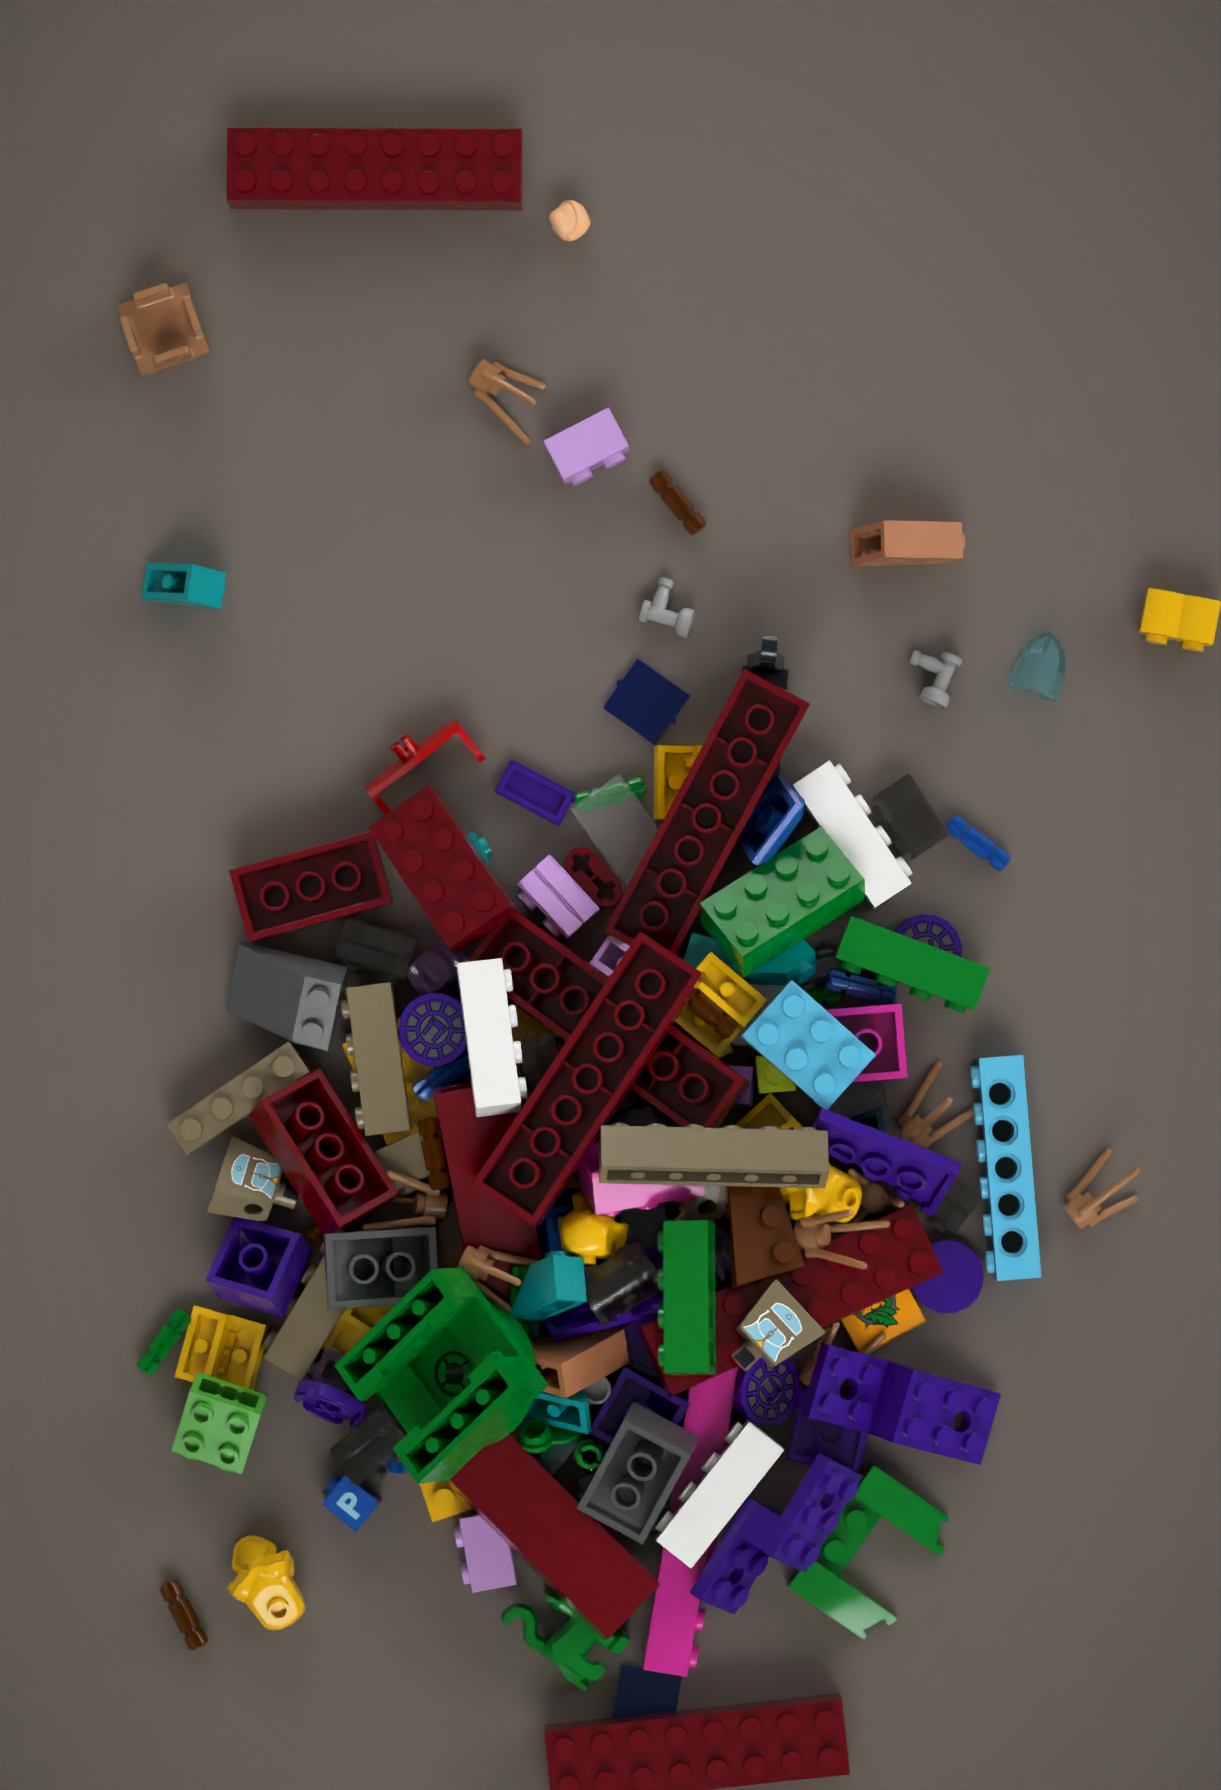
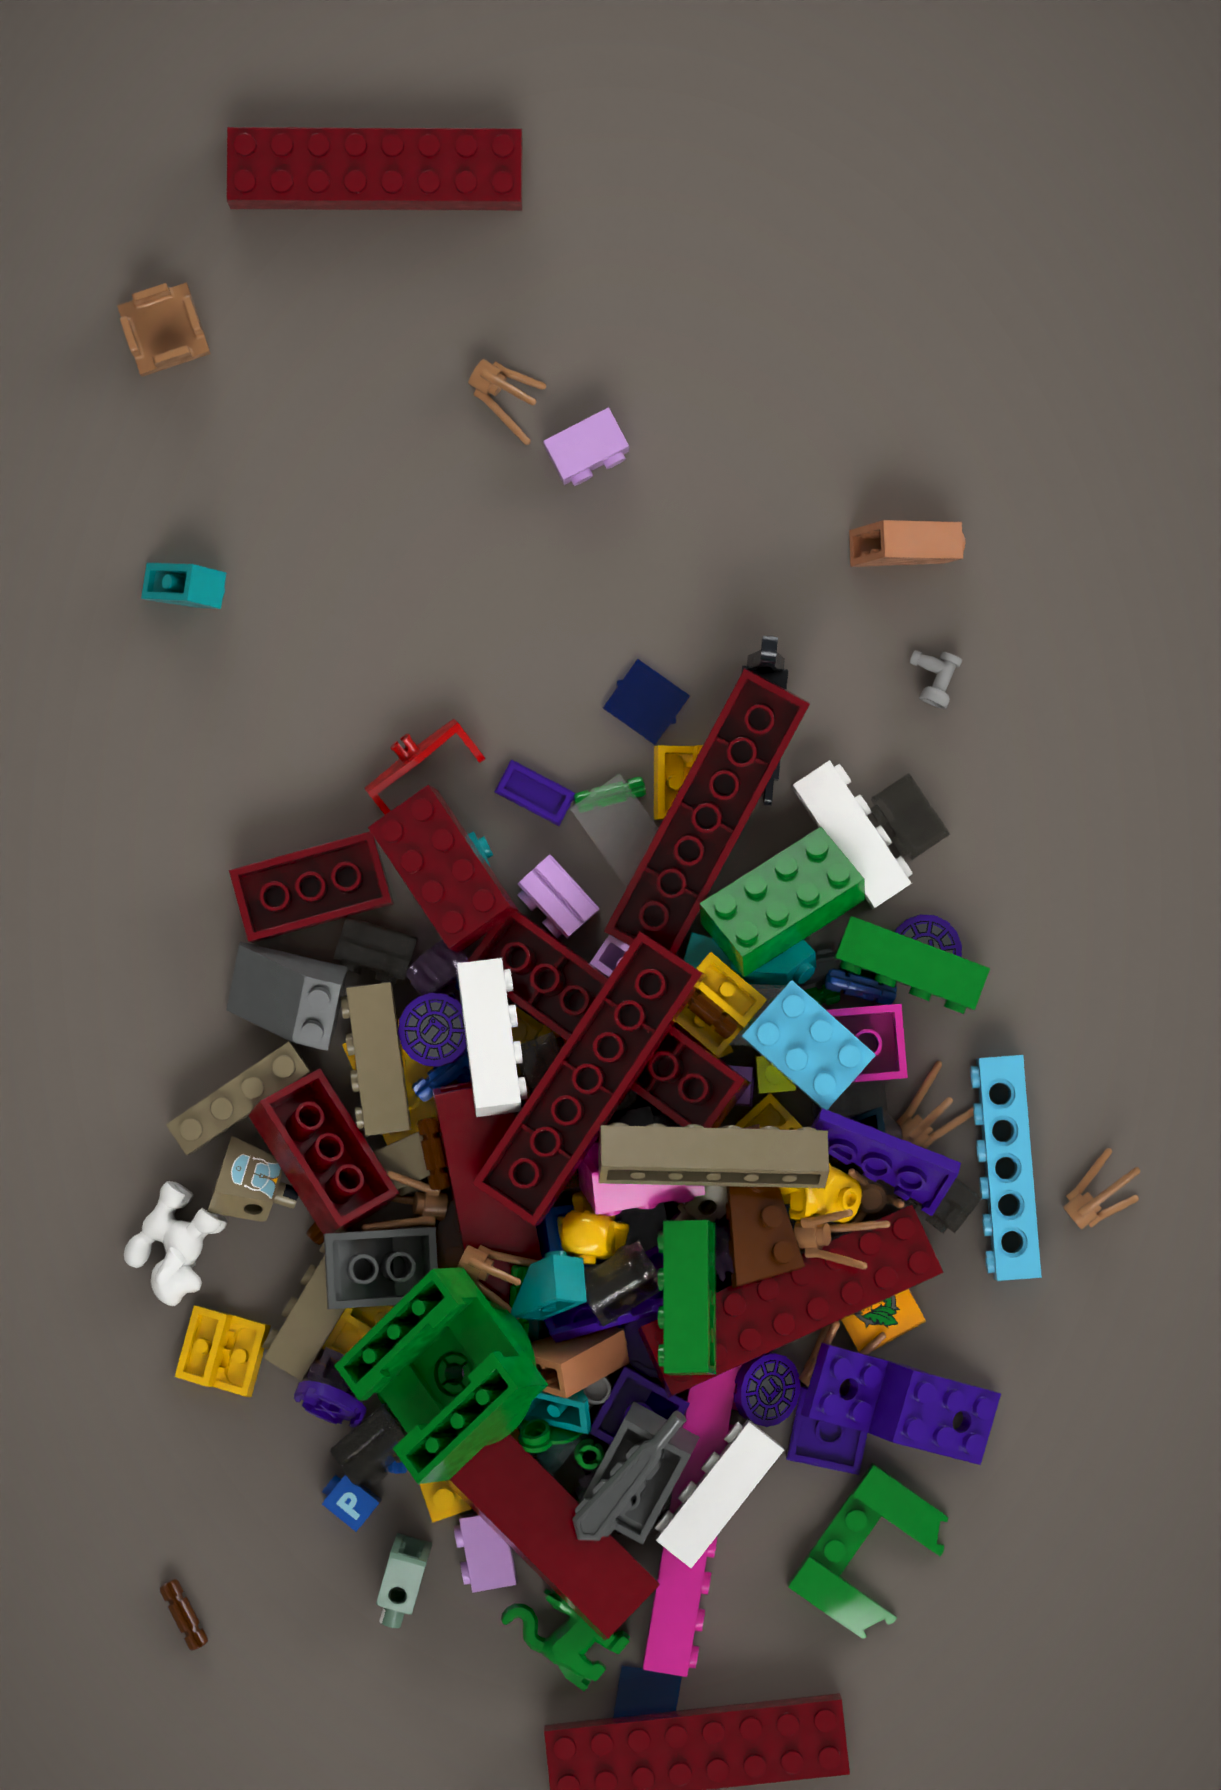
(164, 1342): green axle -> none
(182, 1243): none -> white animal
(219, 1423): bright green brick -> none
(259, 1266): dark purple slope -> none
(266, 1582): yellow head -> none
(403, 1570): none -> sand green torso
(570, 220): light nougat piece -> none
(599, 870): dark red beam -> none
(612, 1497): none -> dark grey sword
(657, 612): light grey piece -> none
(677, 502): reddish brown axle -> none
(771, 821): blue slope -> none
(774, 1329): dark tan torso -> none
(786, 1536): dark purple bracket -> none
(958, 1284): dark purple tile -> none
(978, 843): blue axle -> none
(1040, 667): clear light blue brick -> none
(1179, 618): yellow brick -> none

